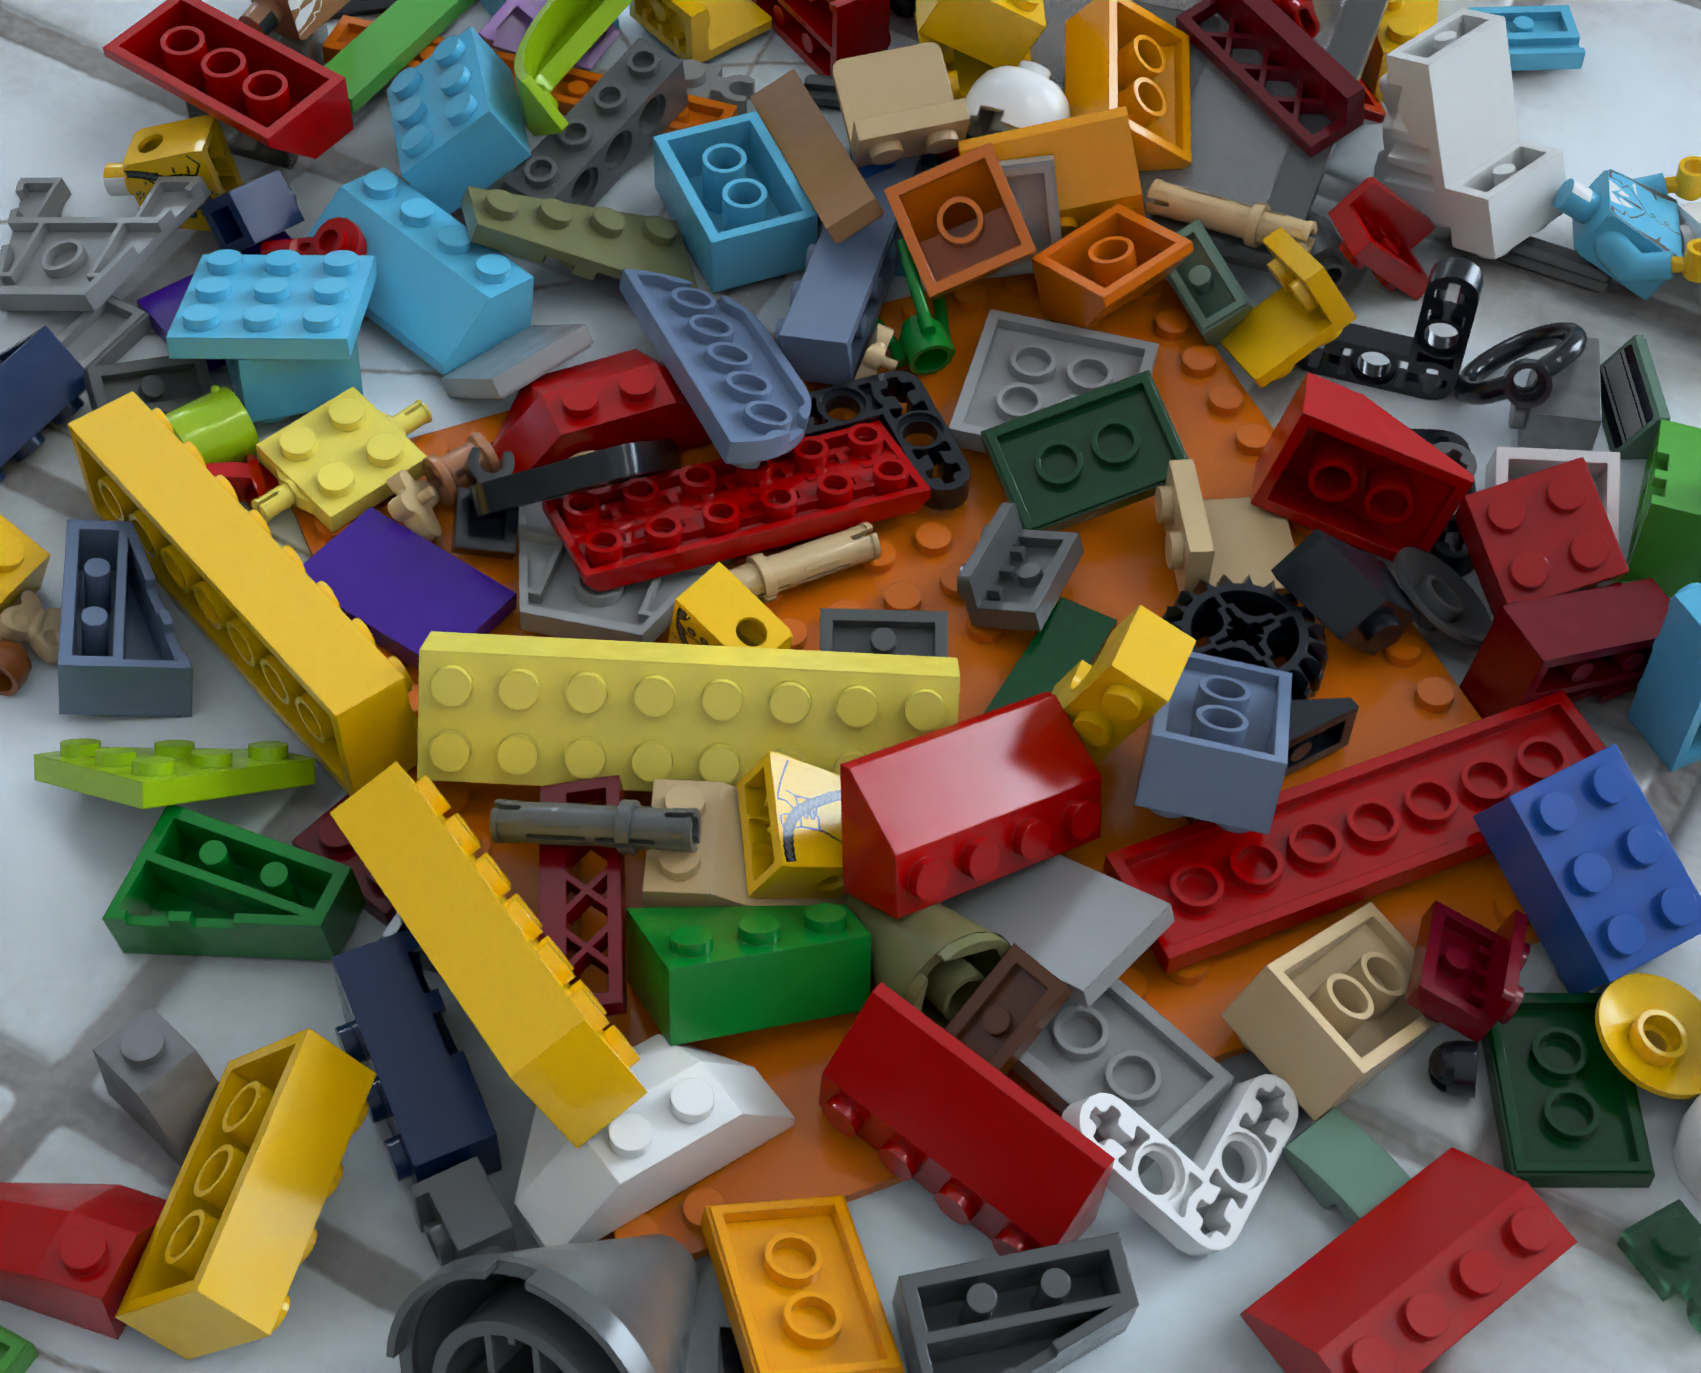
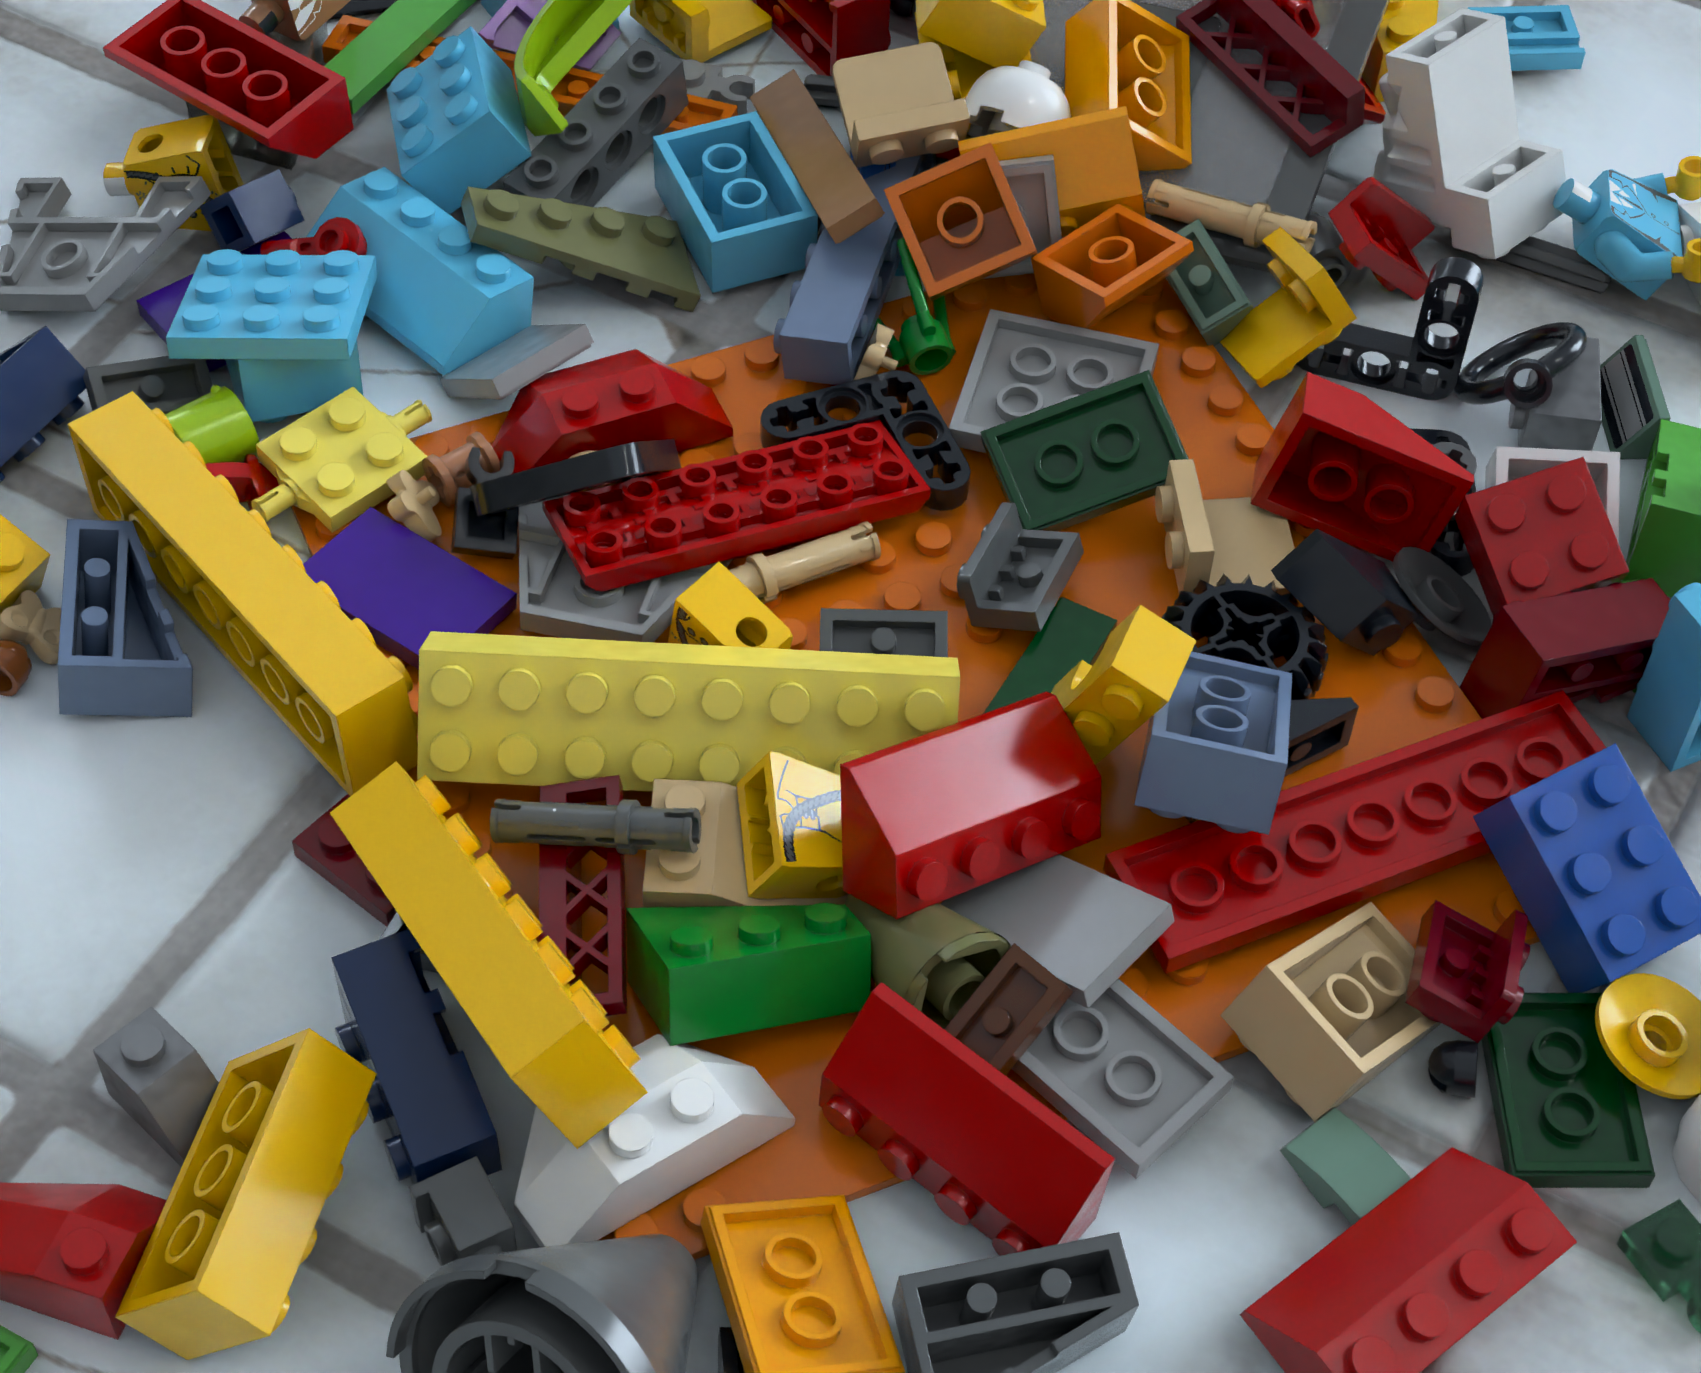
(105, 334): light grey tile -> none
(171, 771): lime plate -> none
(231, 894): green wedge -> none
(723, 366): sand blue plate -> none
(1200, 1181): white beam -> none

